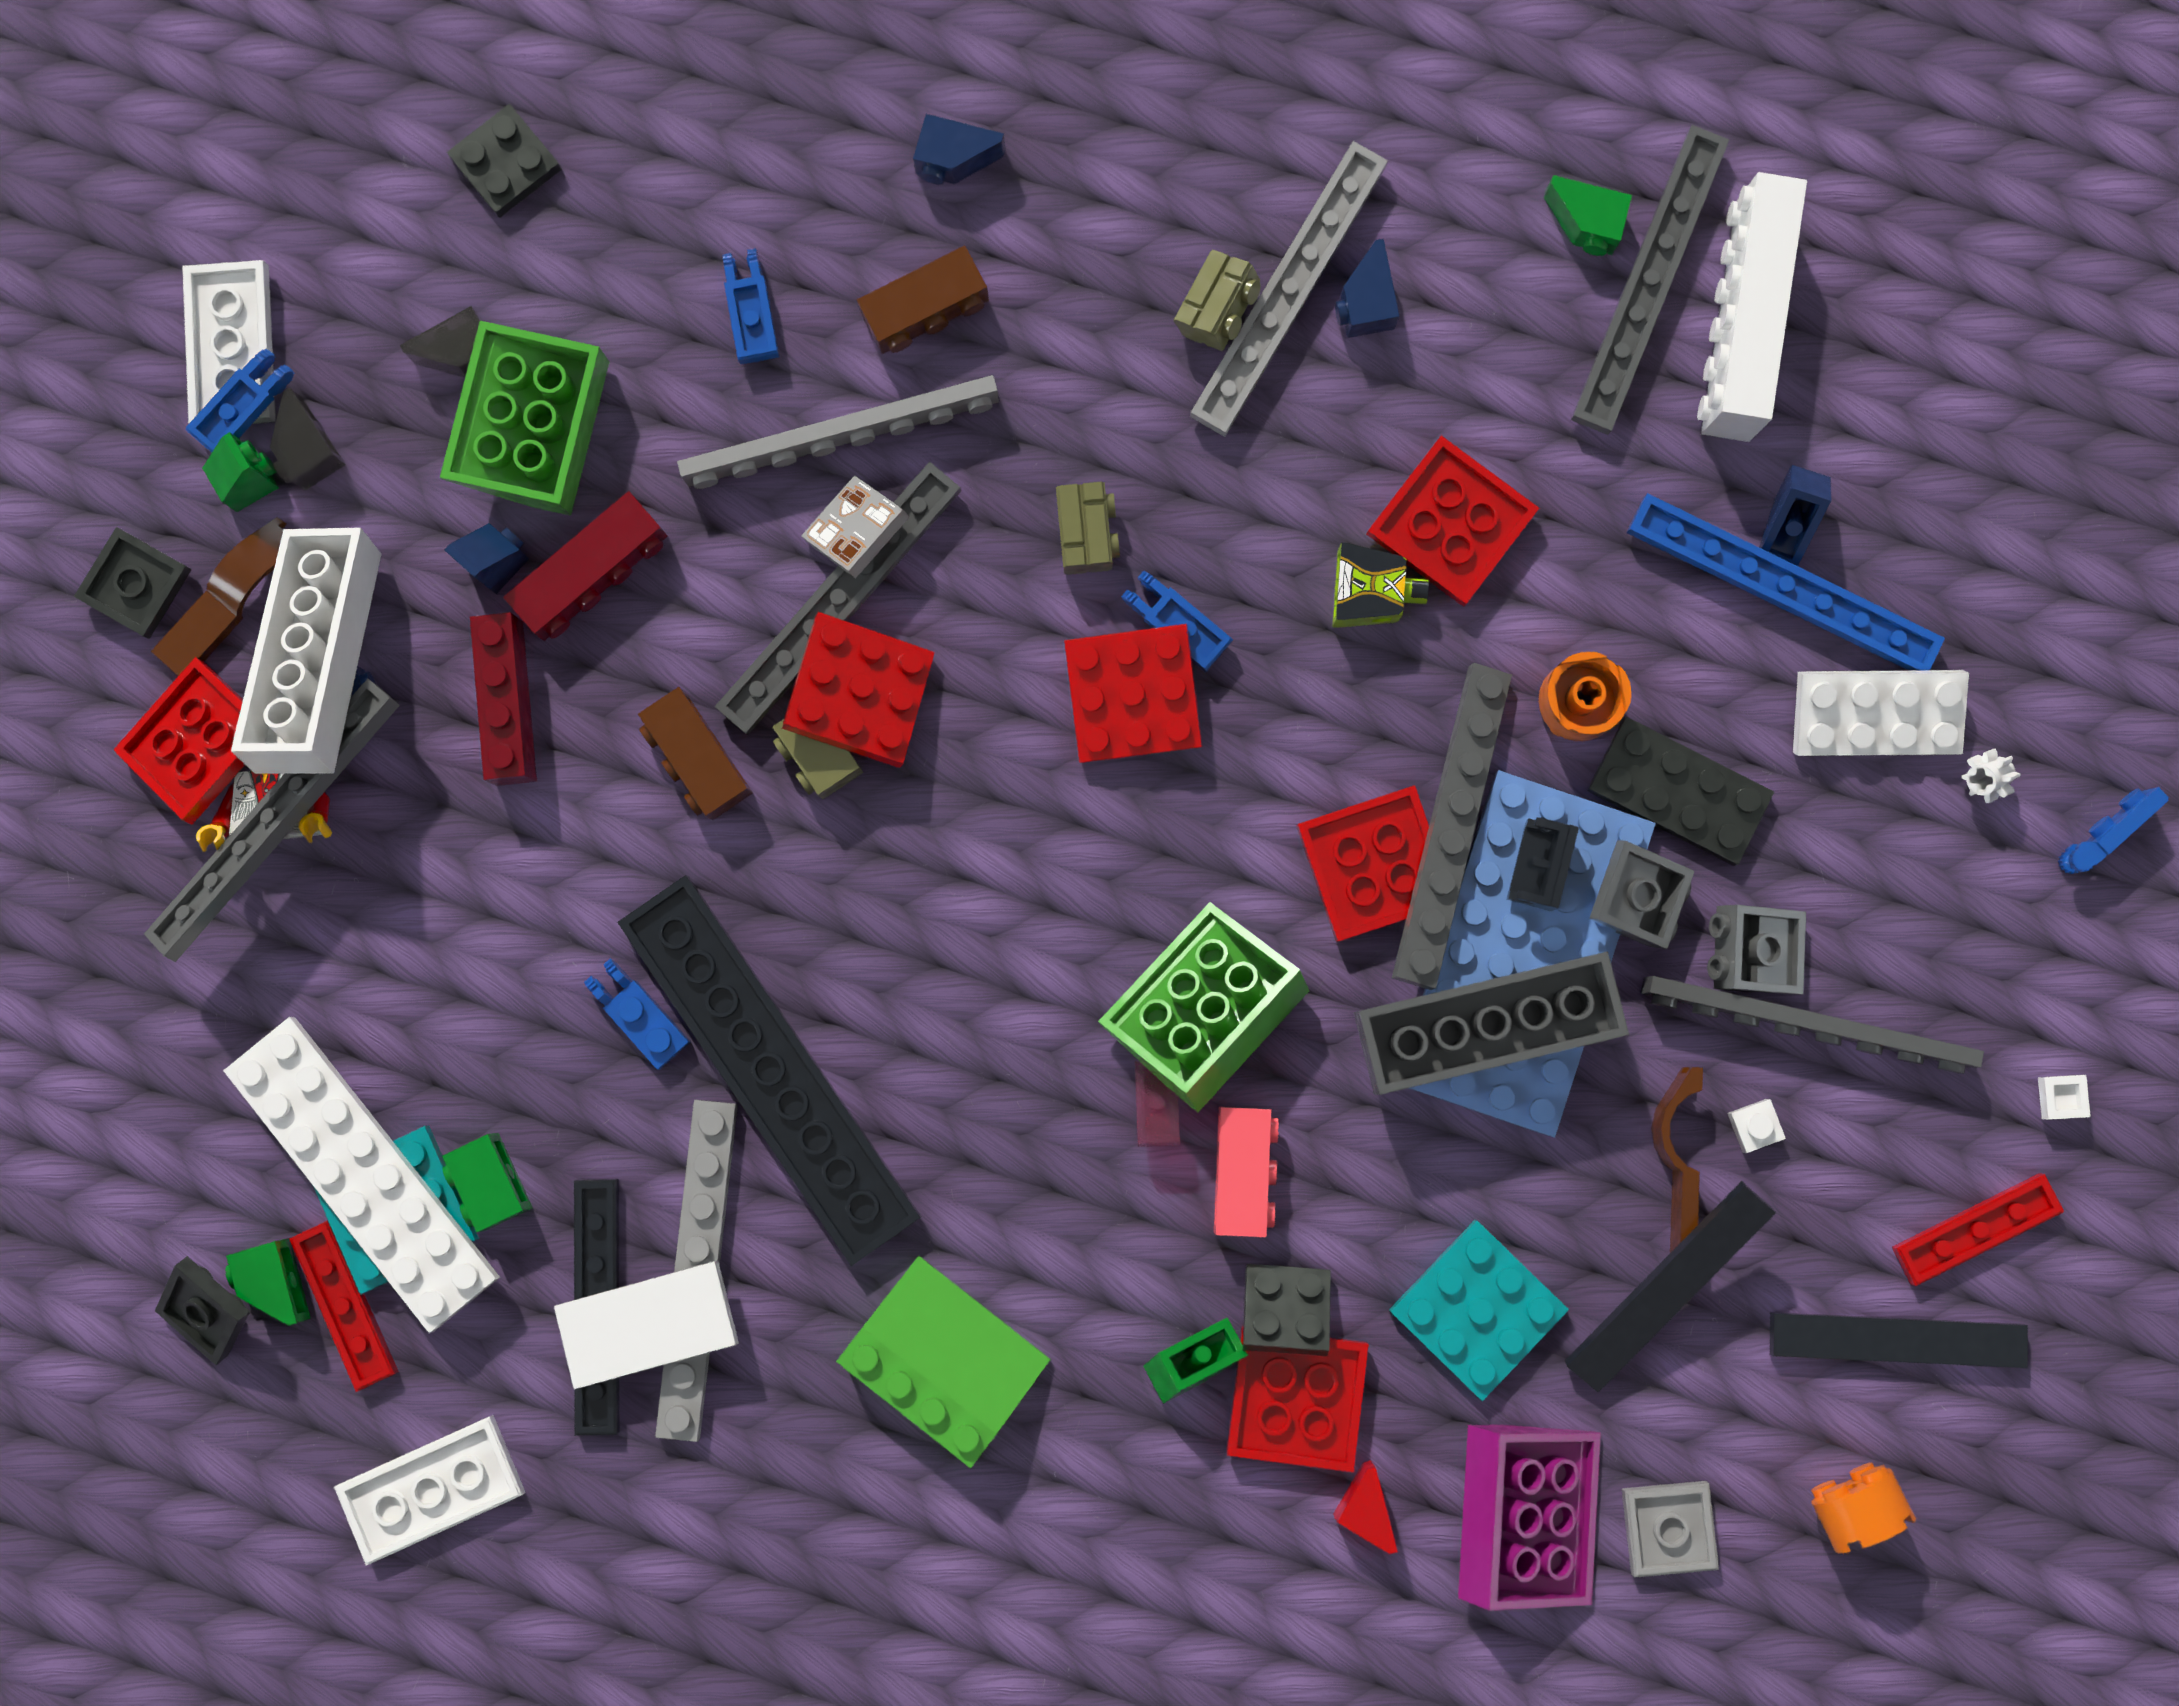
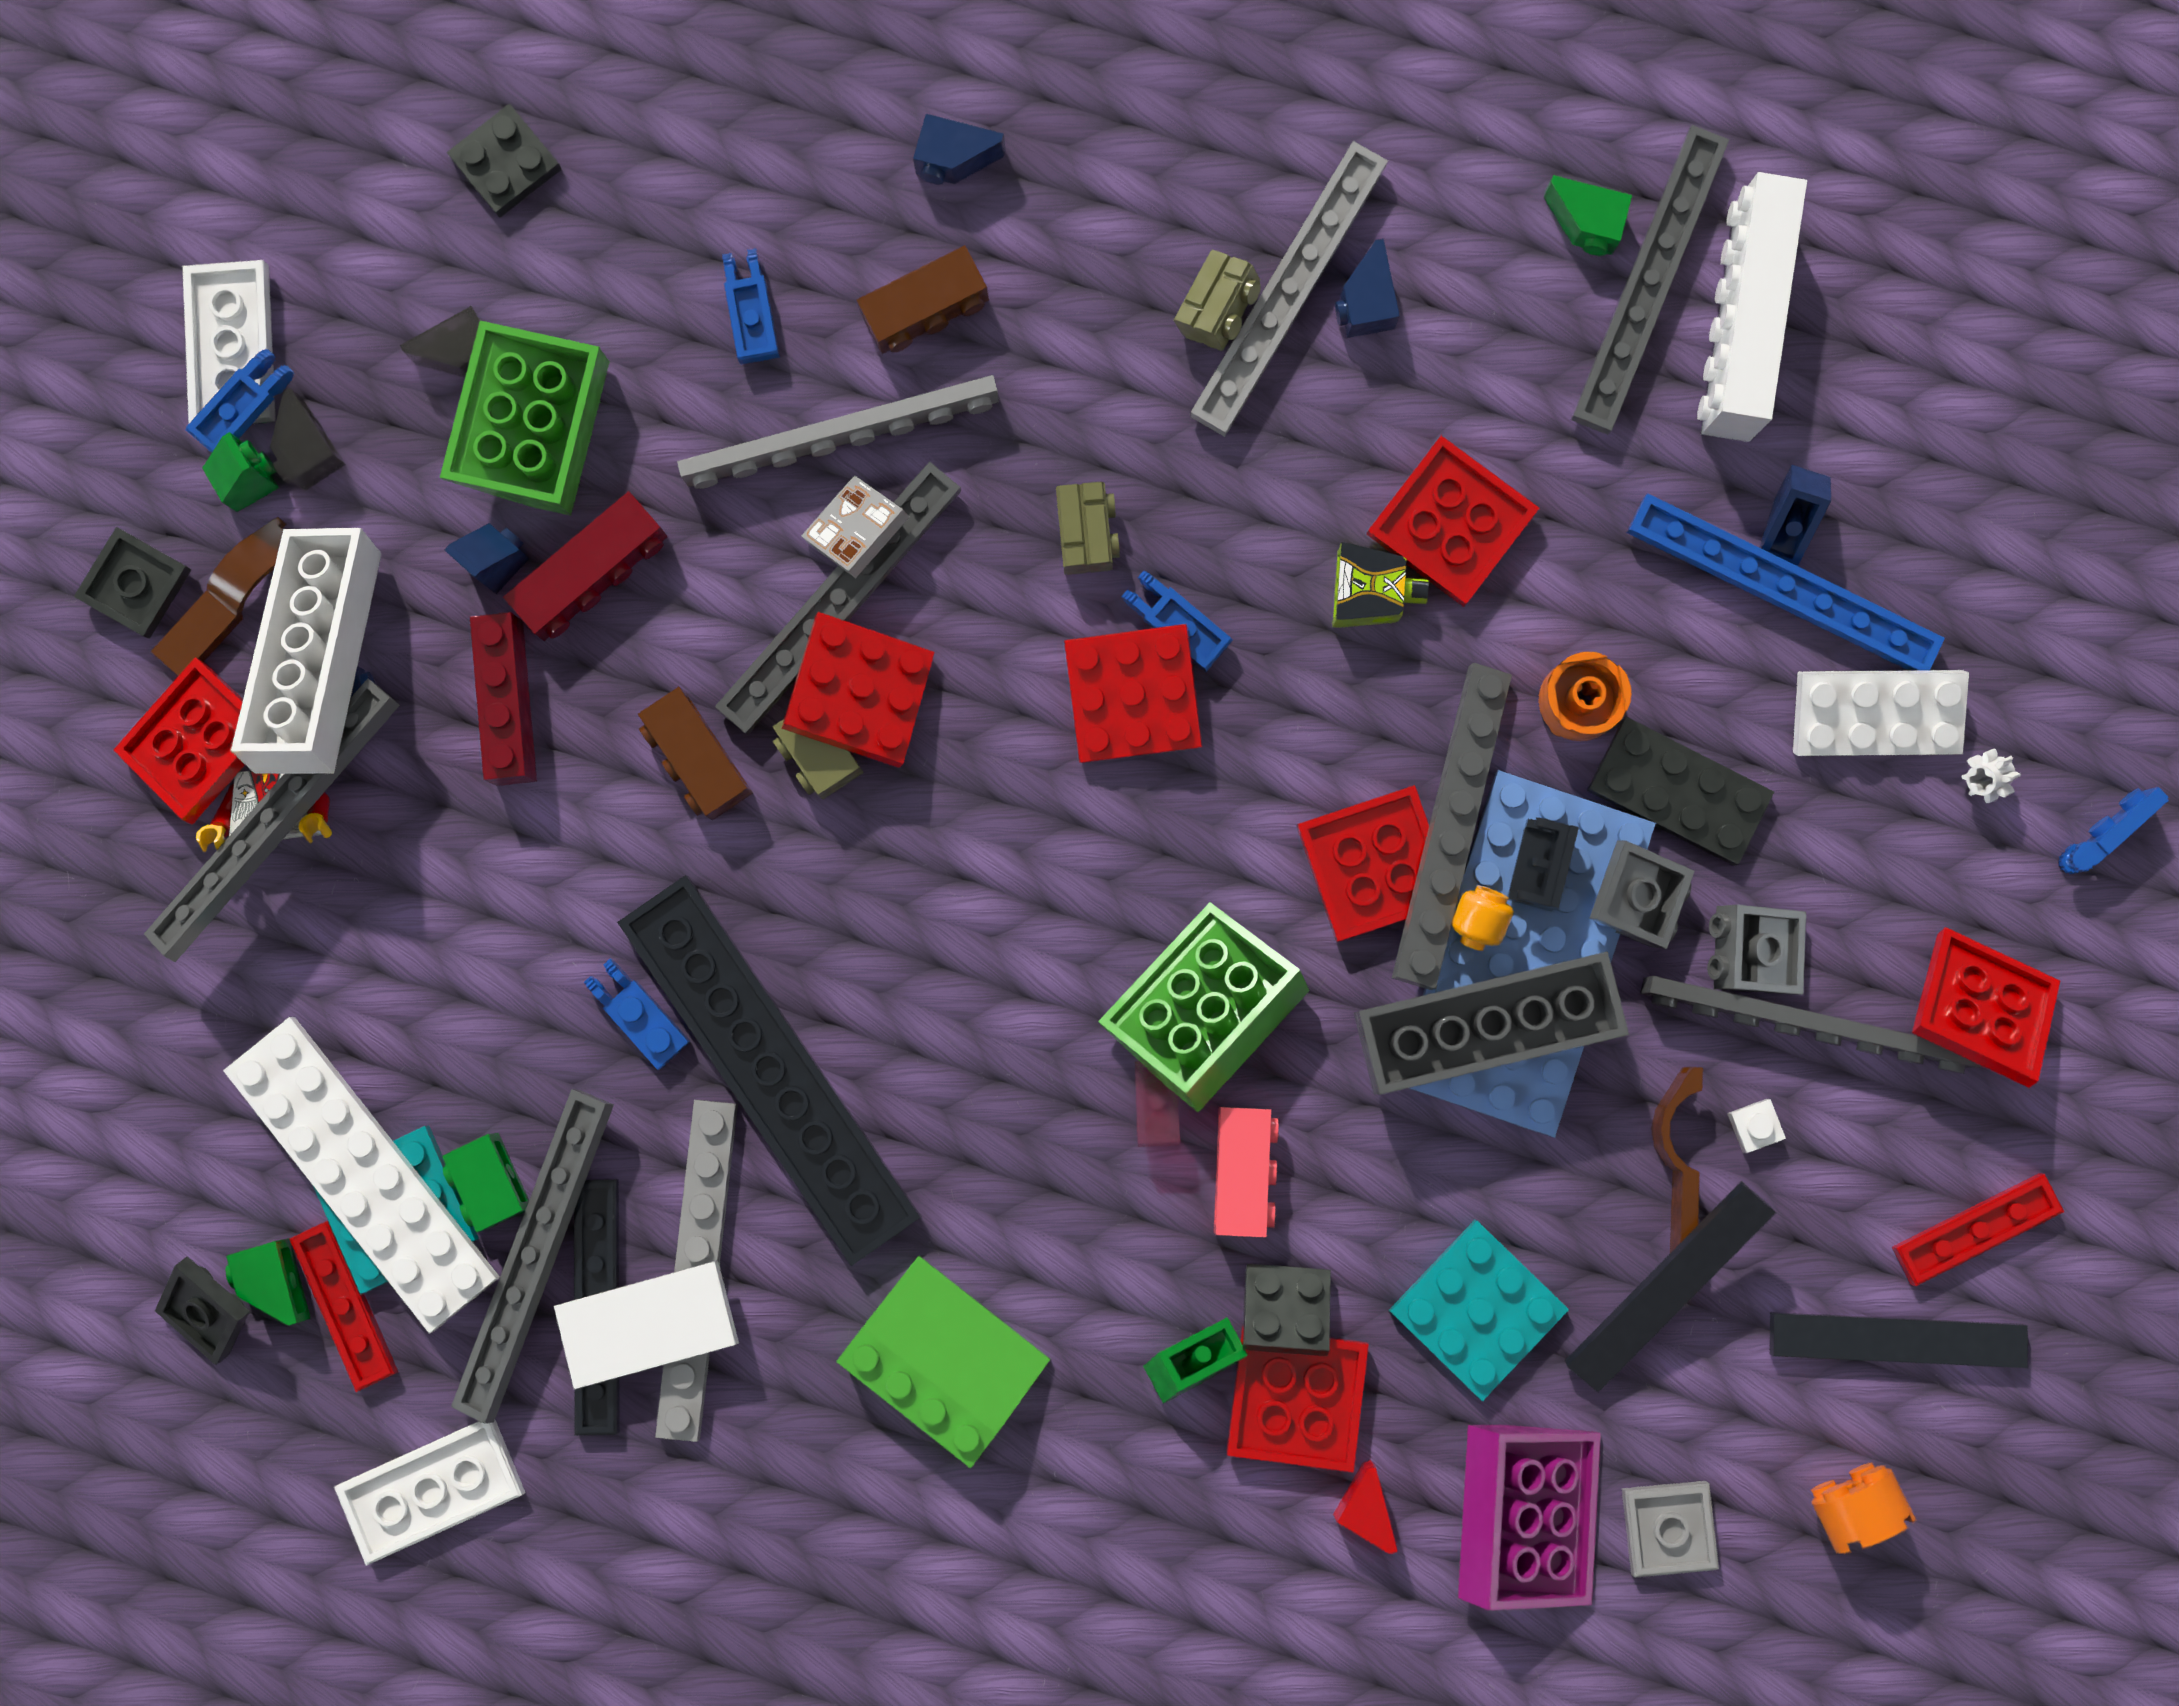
(532, 1256): none -> dark grey plate
(1482, 918): none -> light orange head
(1987, 1007): none -> red plate
(2064, 1097): white plate -> none

